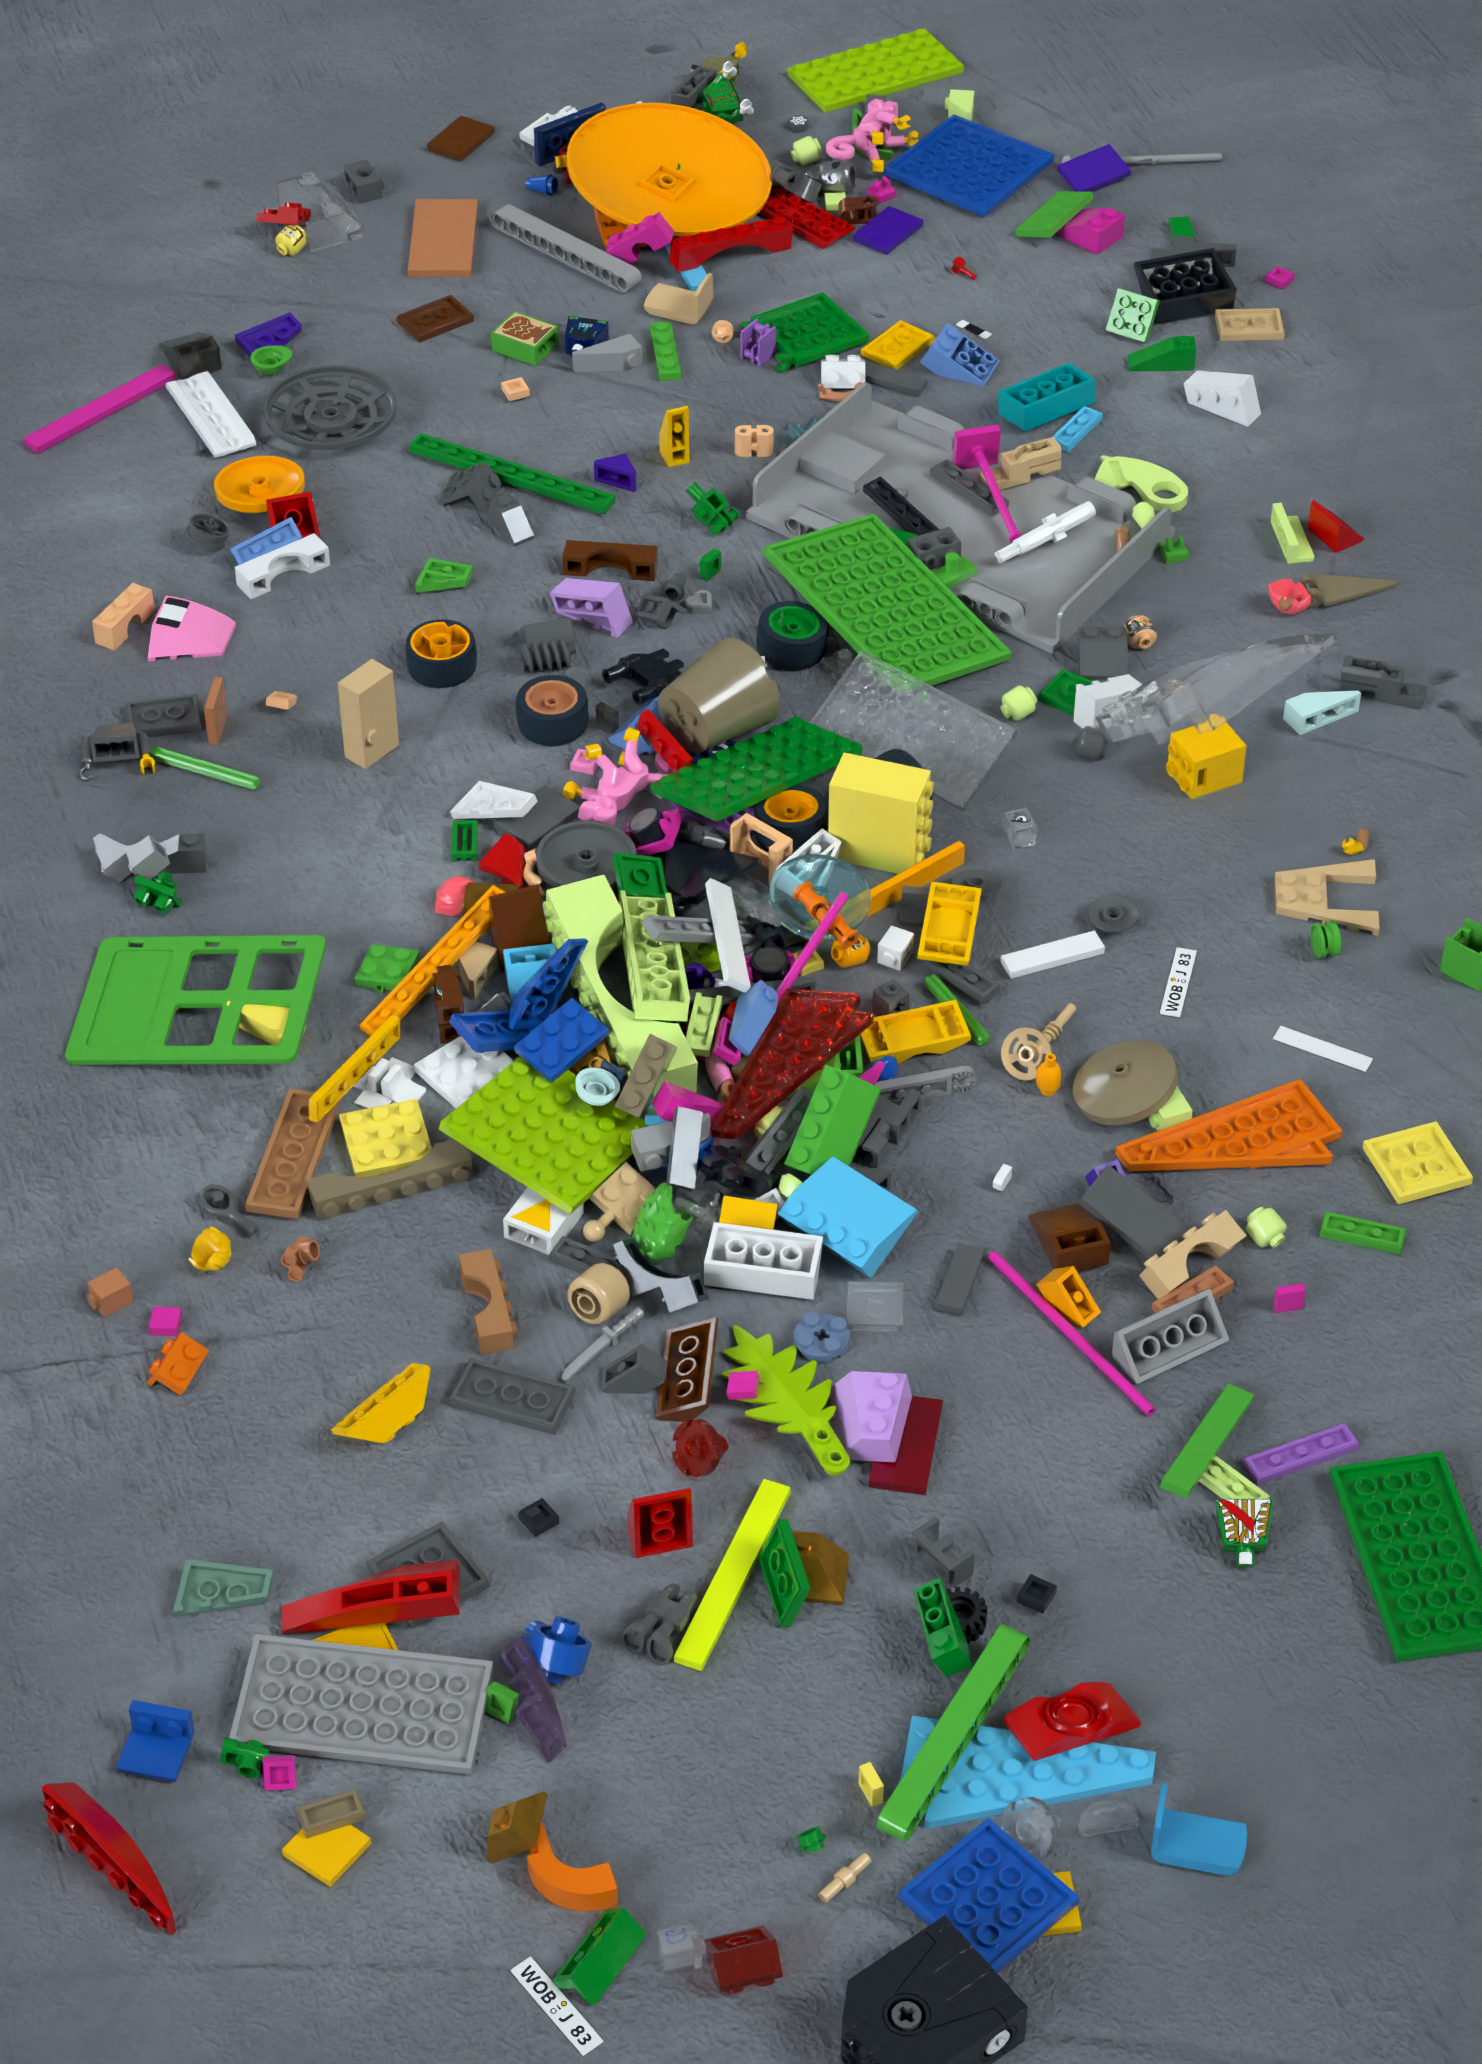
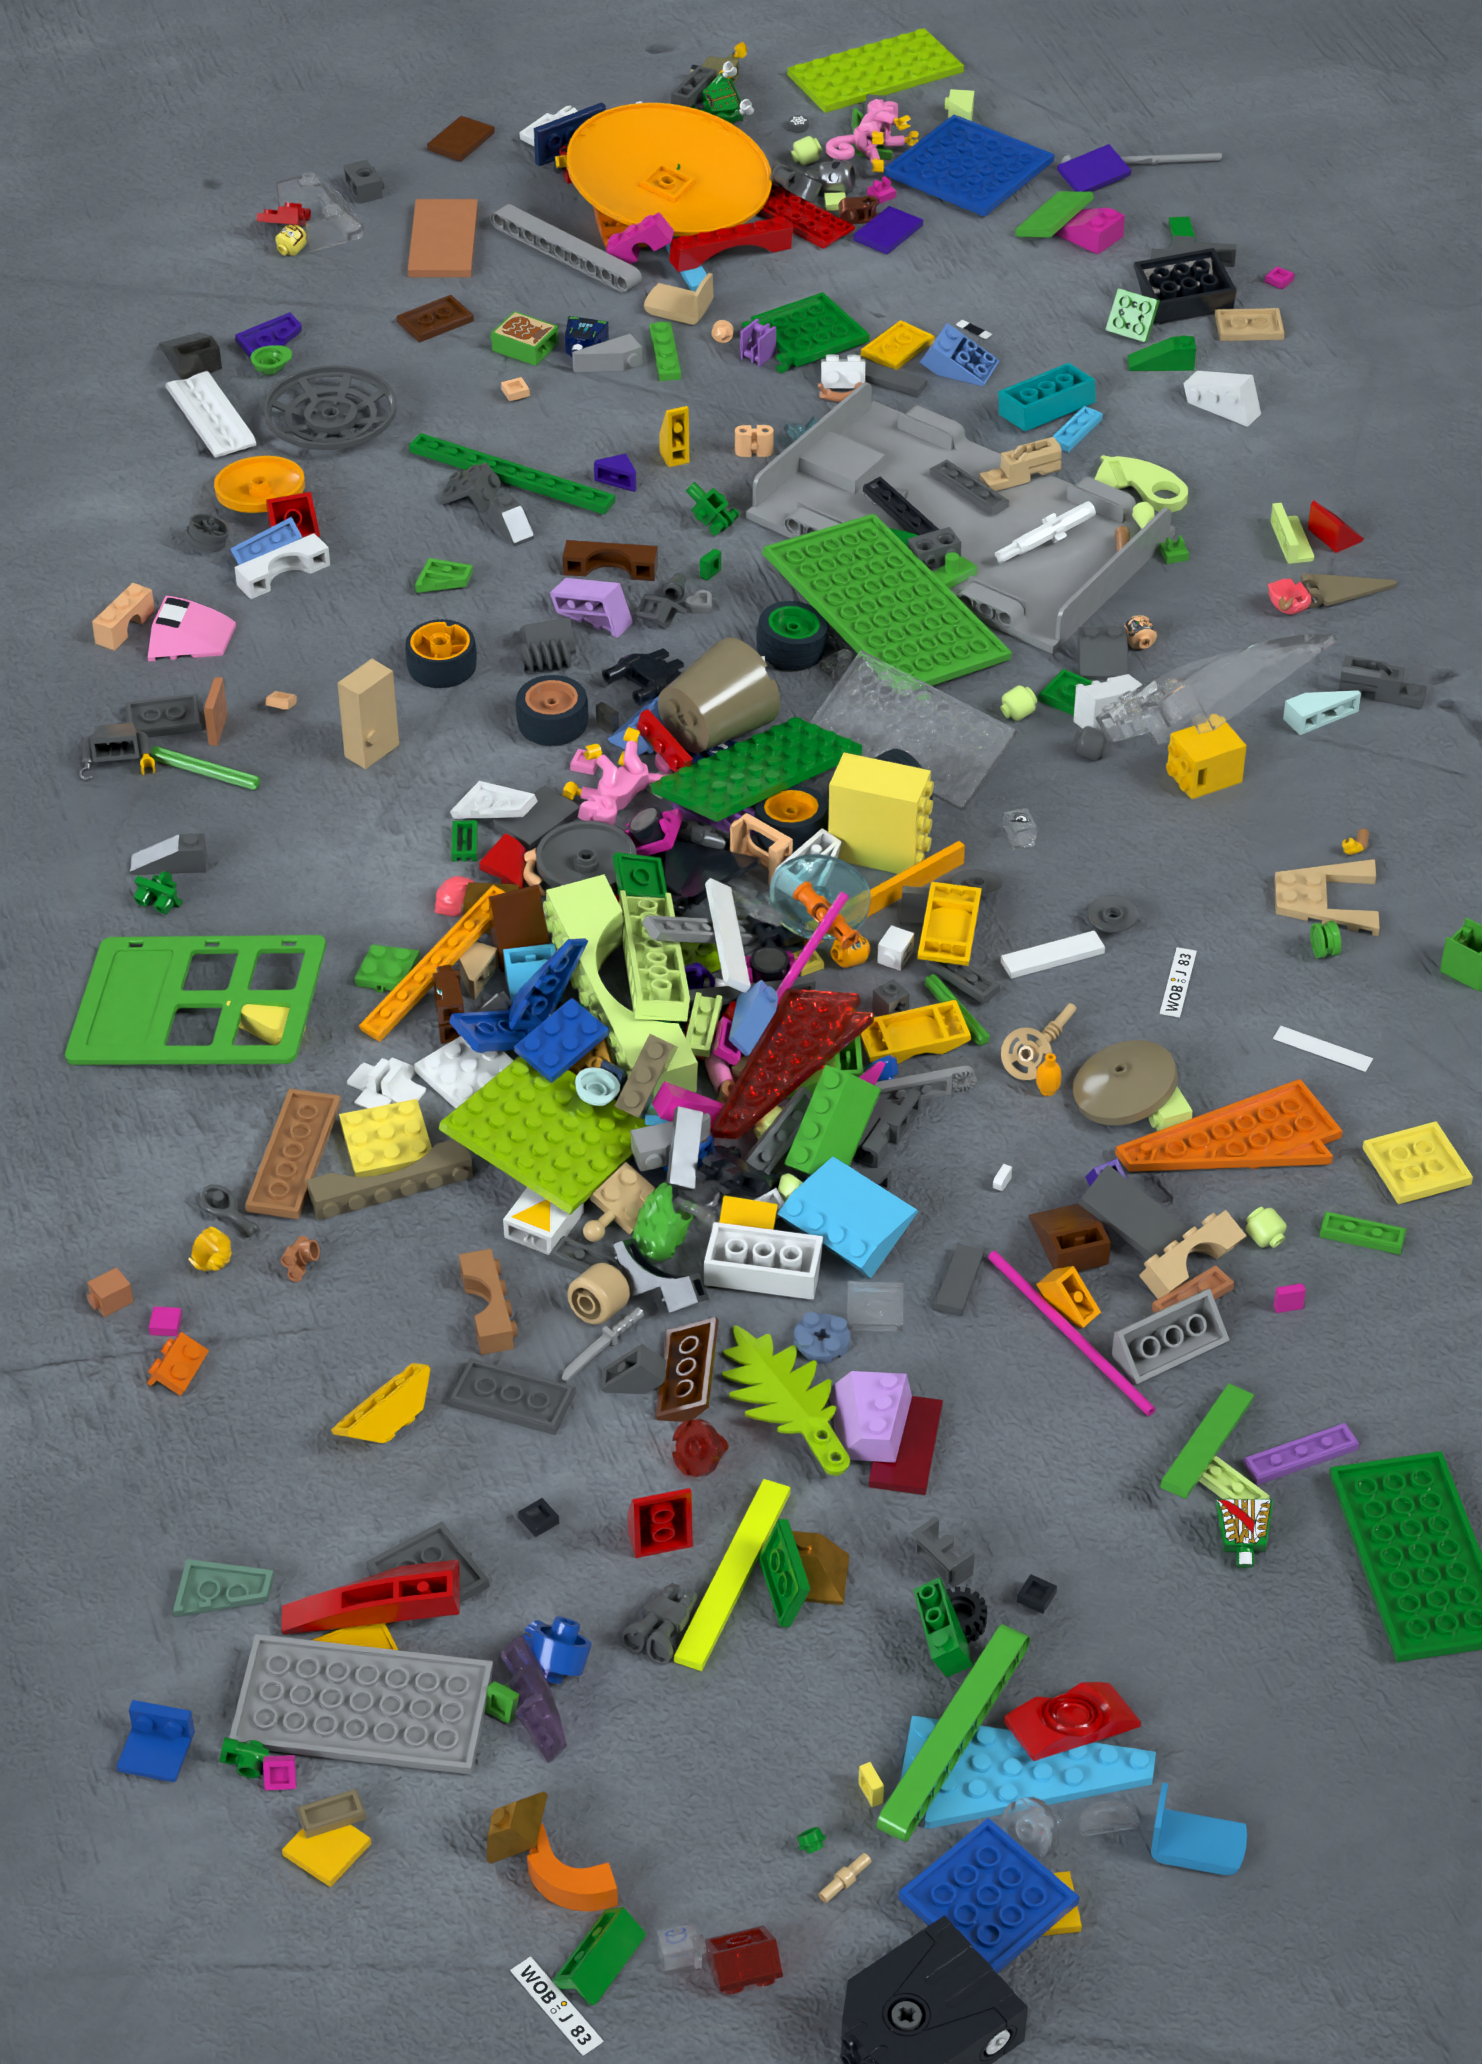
(99, 408): dark pink tile -> none
(107, 1849): red wedge -> none
(121, 860): light grey arch -> none
(354, 1068): yellow tile -> none
(544, 184): blue cone -> none
(743, 1385): dark pink tile -> none
(959, 266): red hand -> none
(980, 449): dark pink tile -> none

